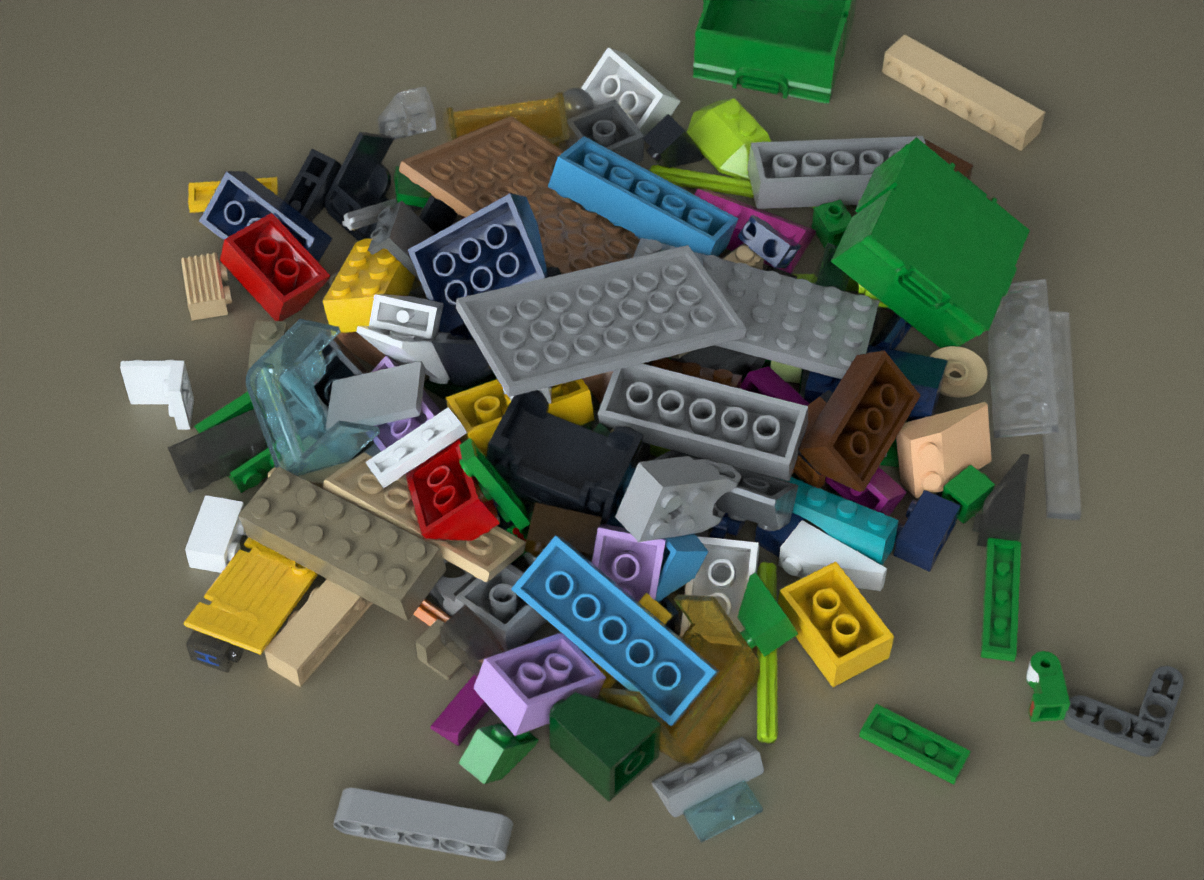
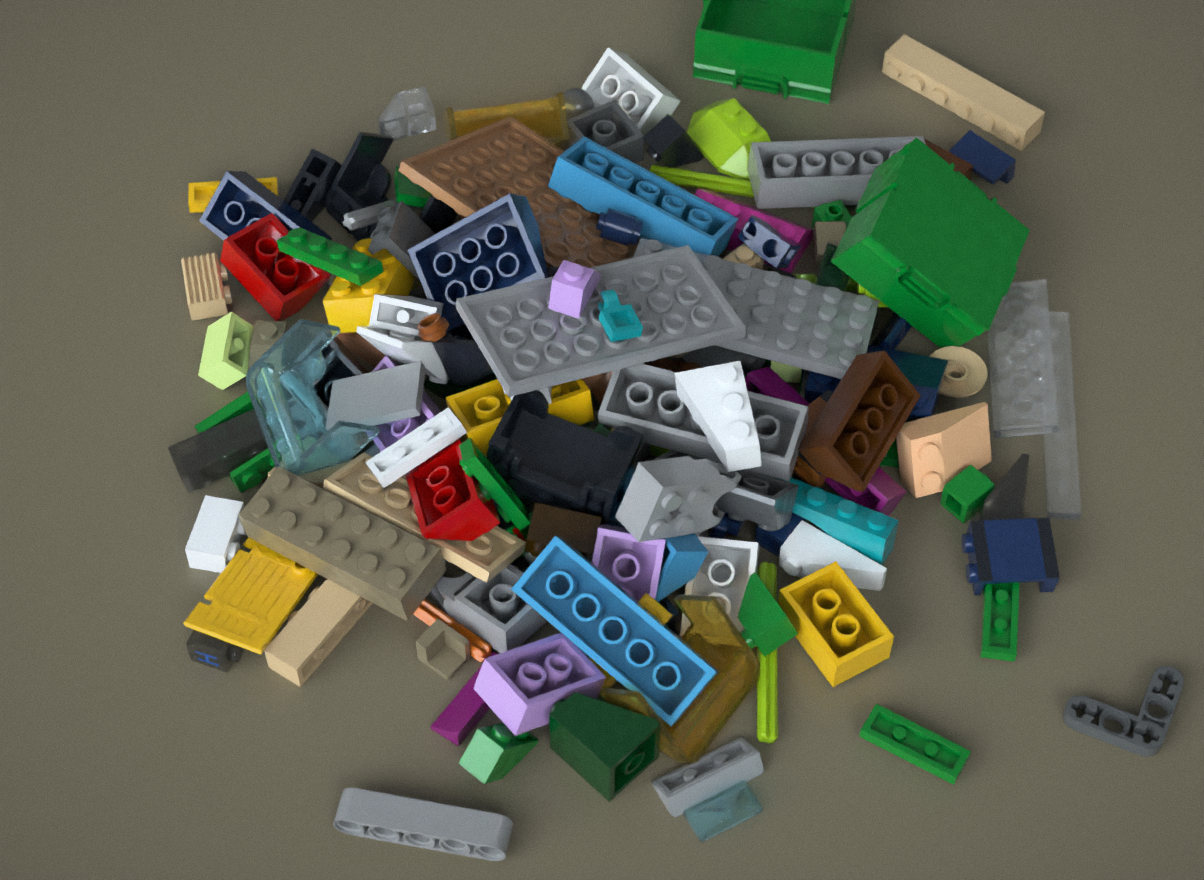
(160, 384): white bracket -> none
(226, 351): none -> yellowish green brick
(330, 256): none -> green plate
(432, 327): none -> dark orange plate
(469, 639): clear smoke slope -> none
(572, 288): none -> lavender slope
(618, 320): none -> teal plate
(619, 227): none -> dark blue brick
(723, 411): none -> white wedge
(825, 233): none -> dark tan panel
(926, 530): dark blue brick -> none
(986, 158): none -> dark blue panel
(1010, 553): none -> dark blue panel
(1049, 686): green leg -> none

